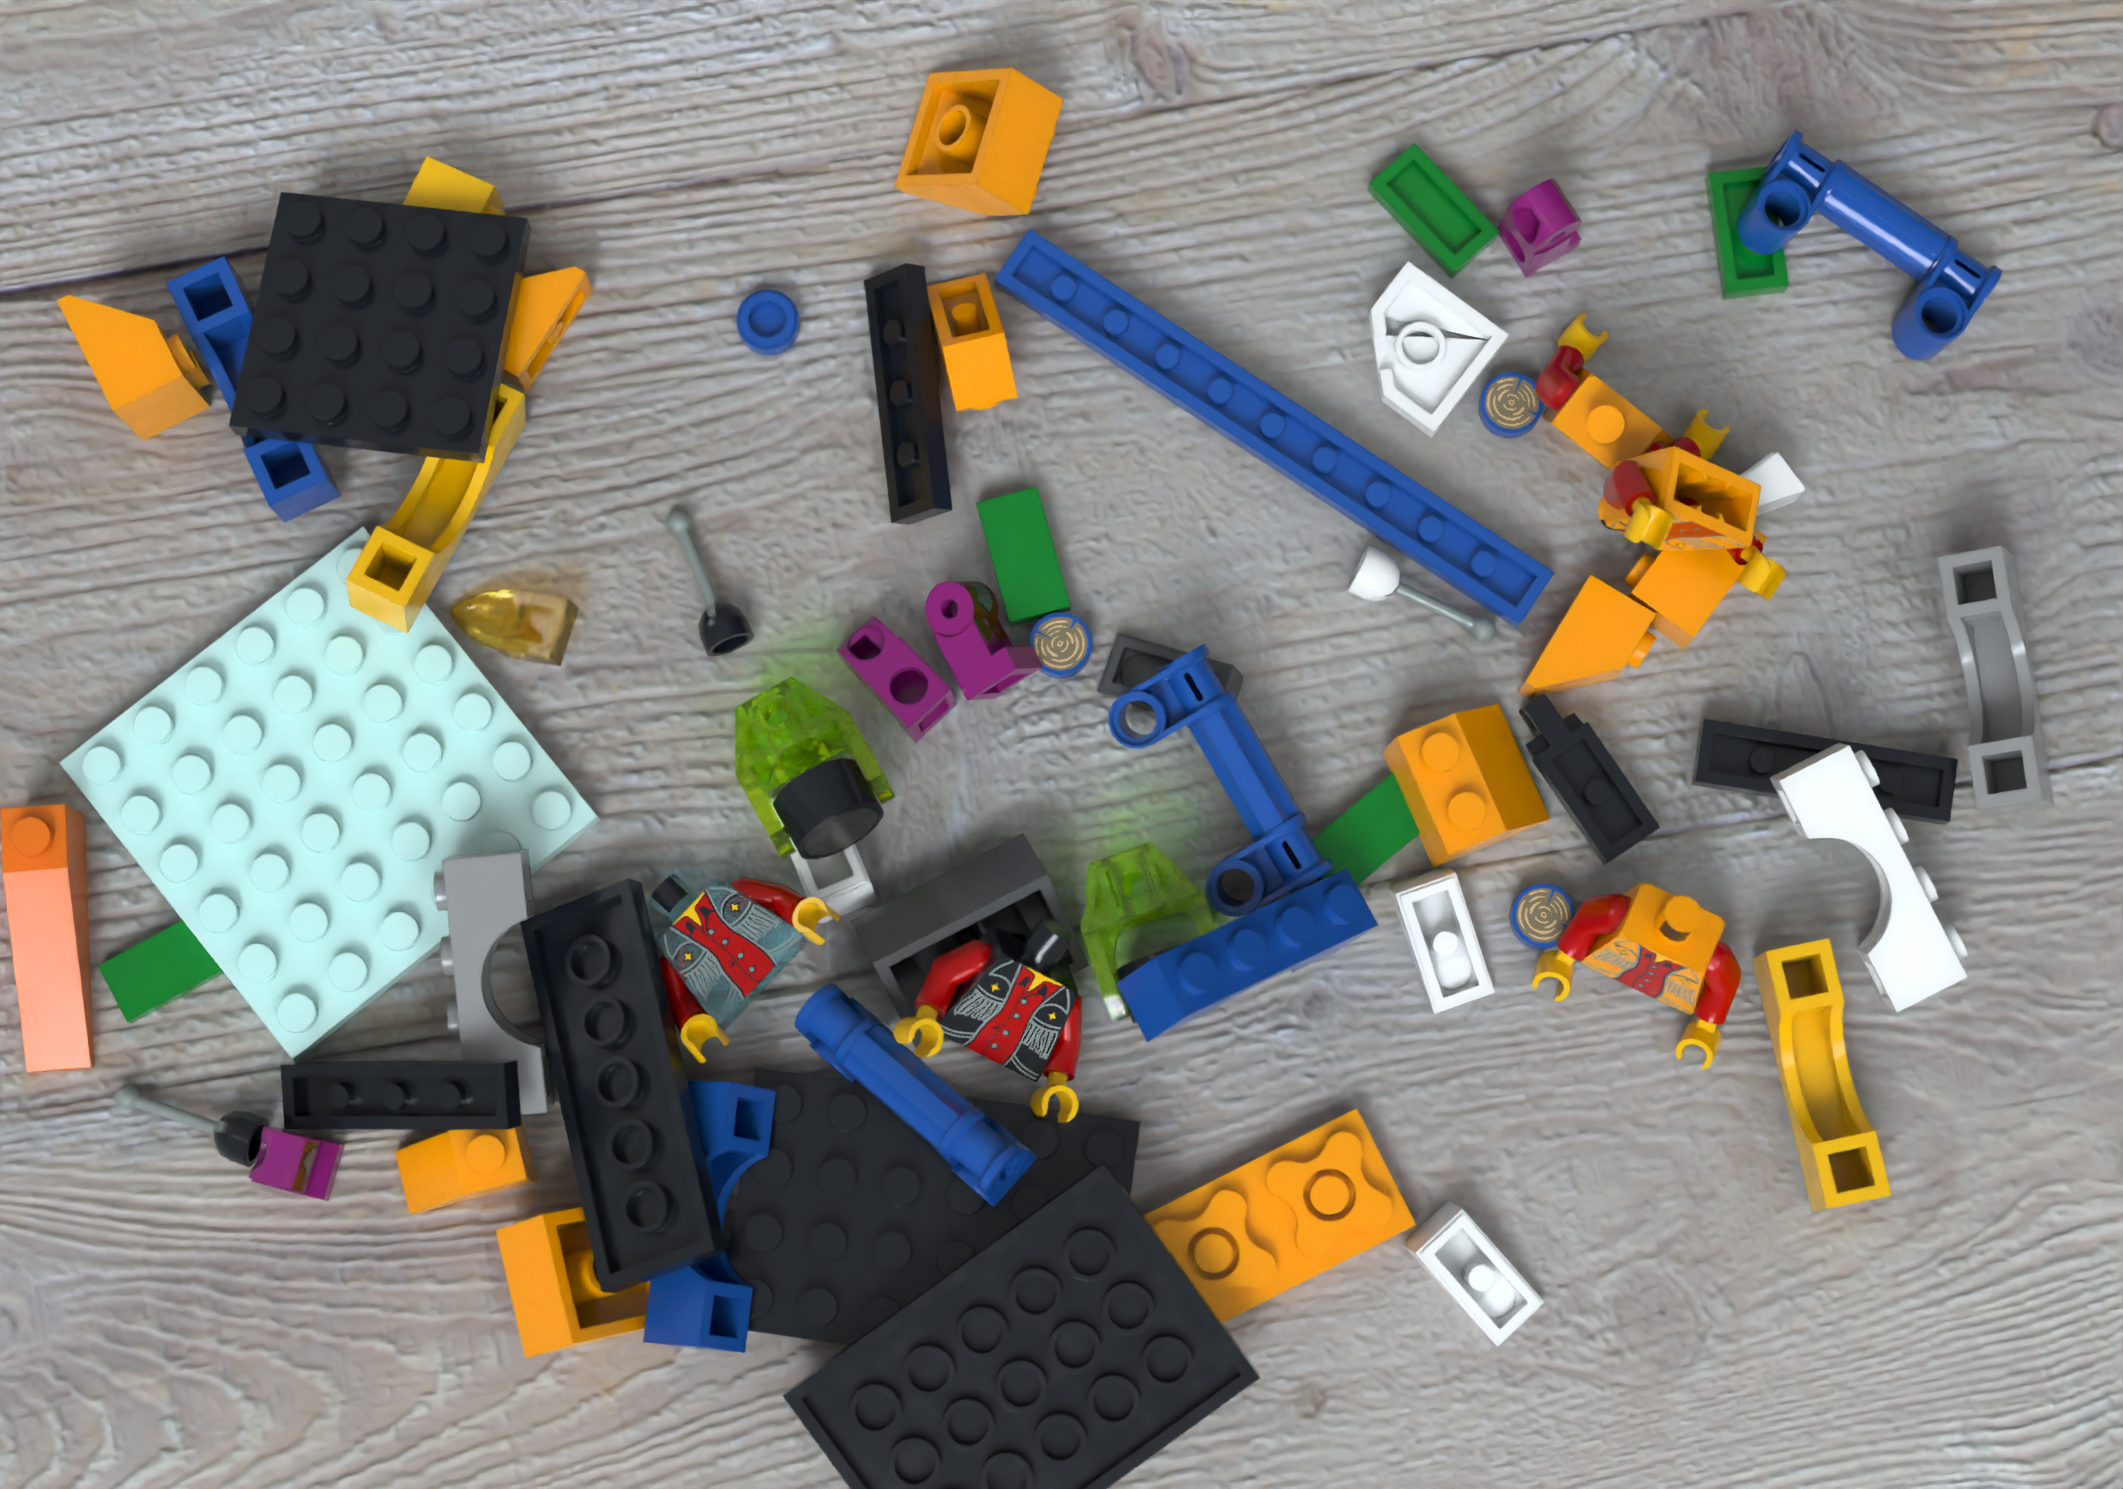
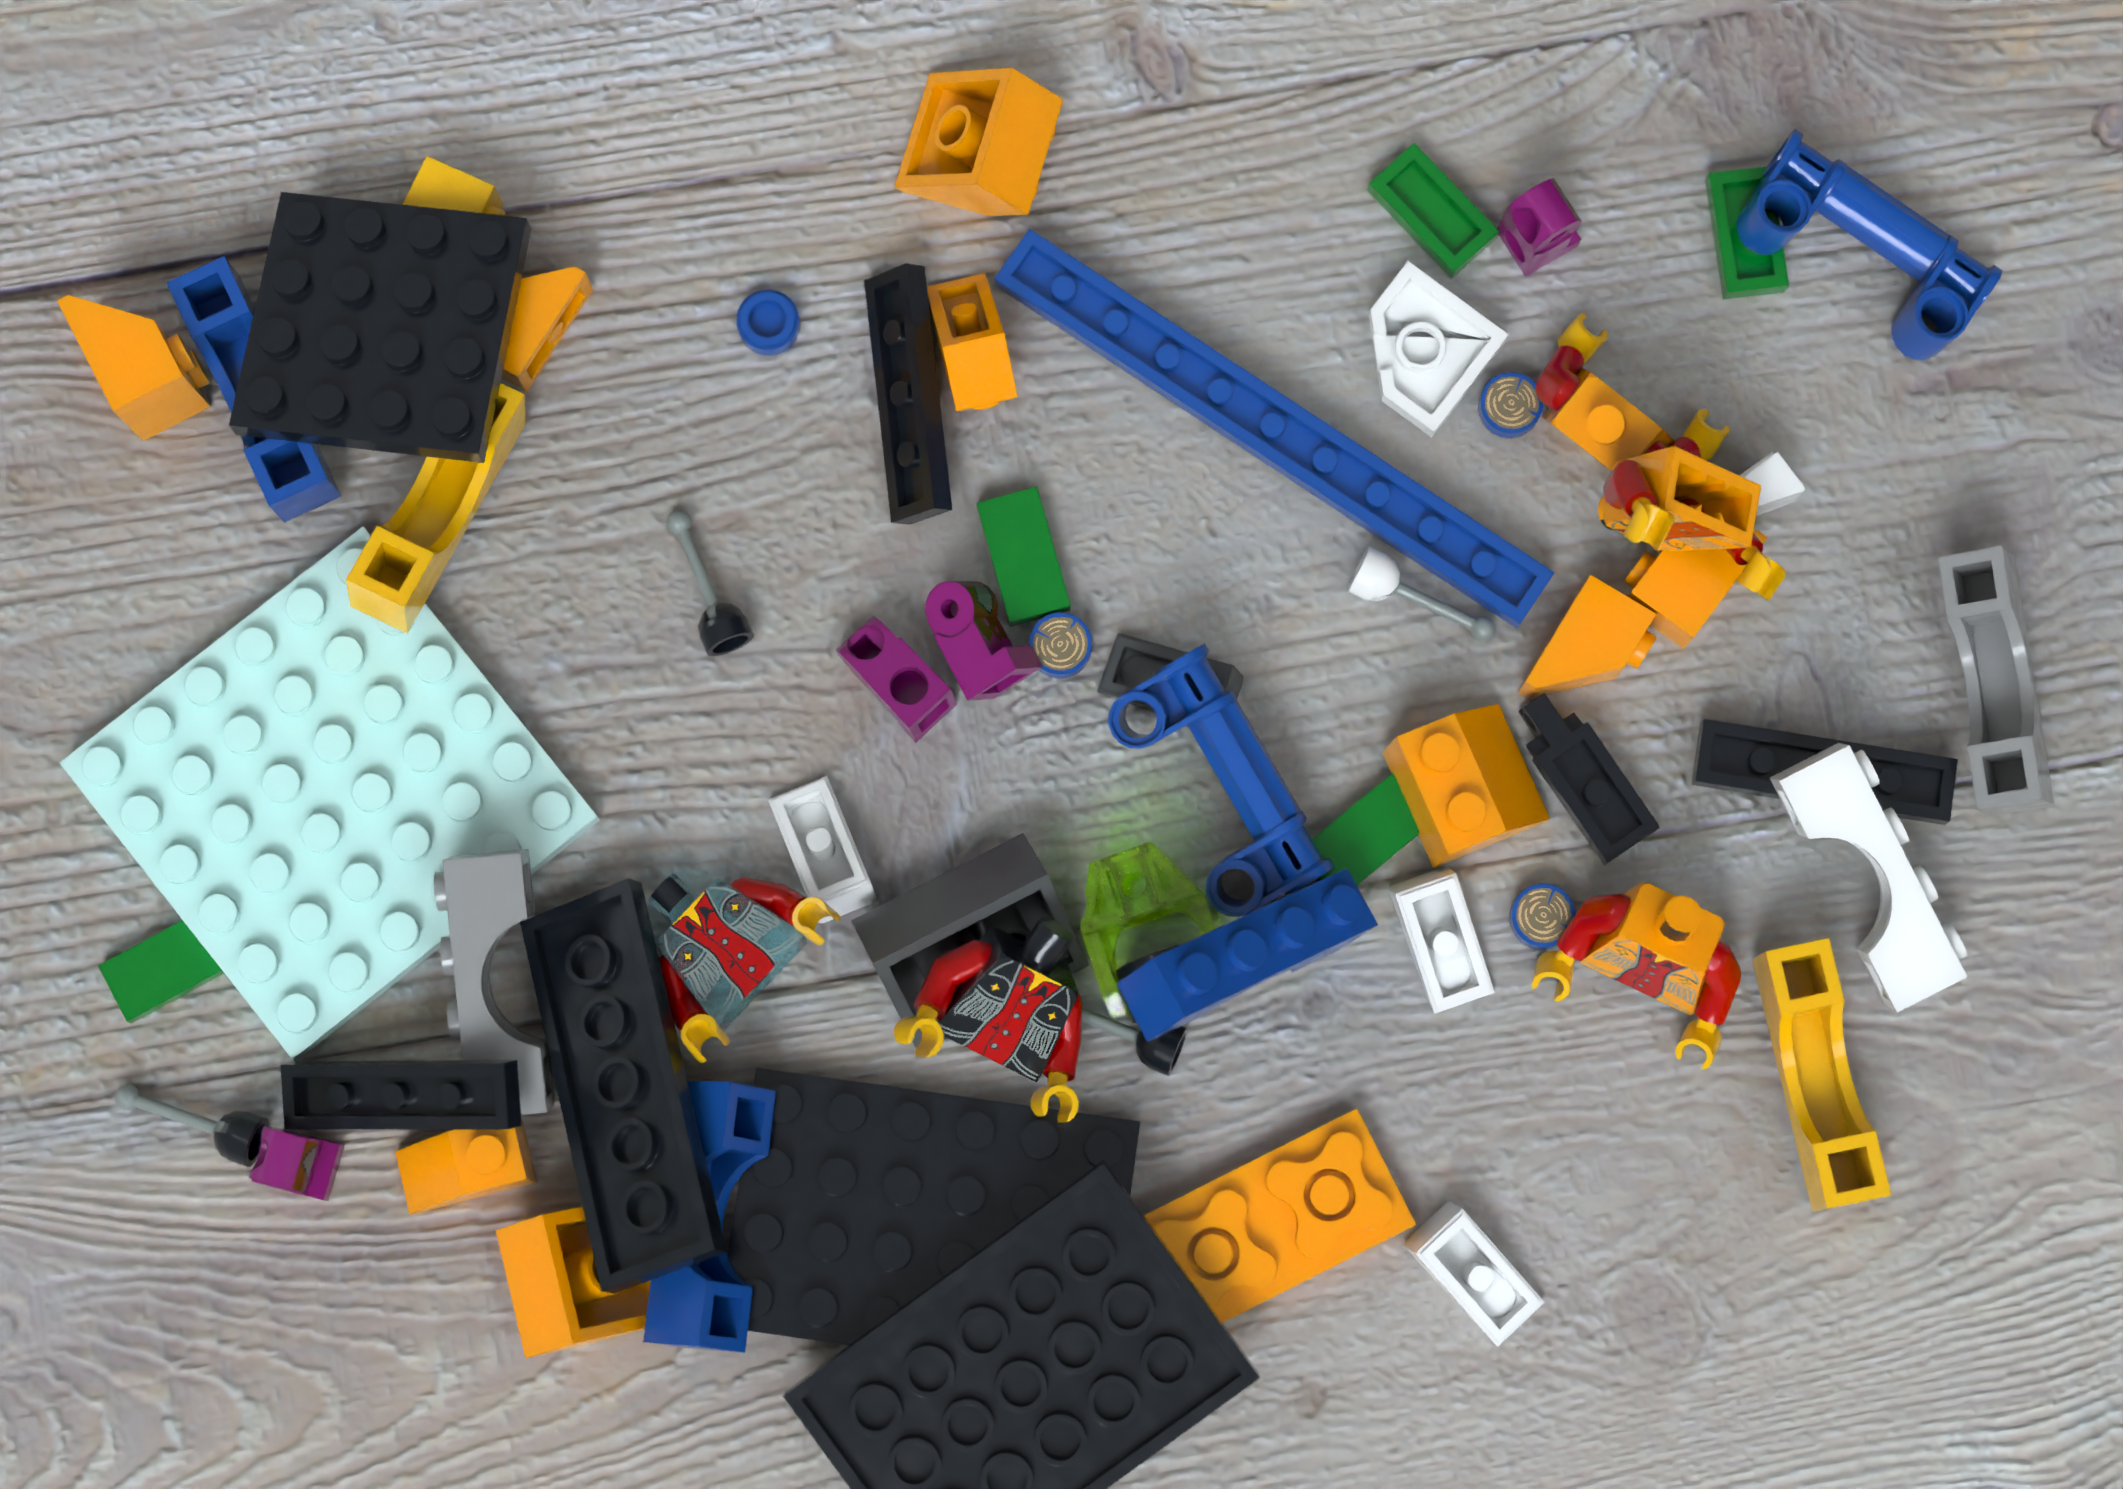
(49, 933): slope -> none
(518, 623): clear yellow plate -> none
(825, 805): clear neon green piece -> none
(867, 1051): blue piece -> none
(1158, 1054): none -> black hinge

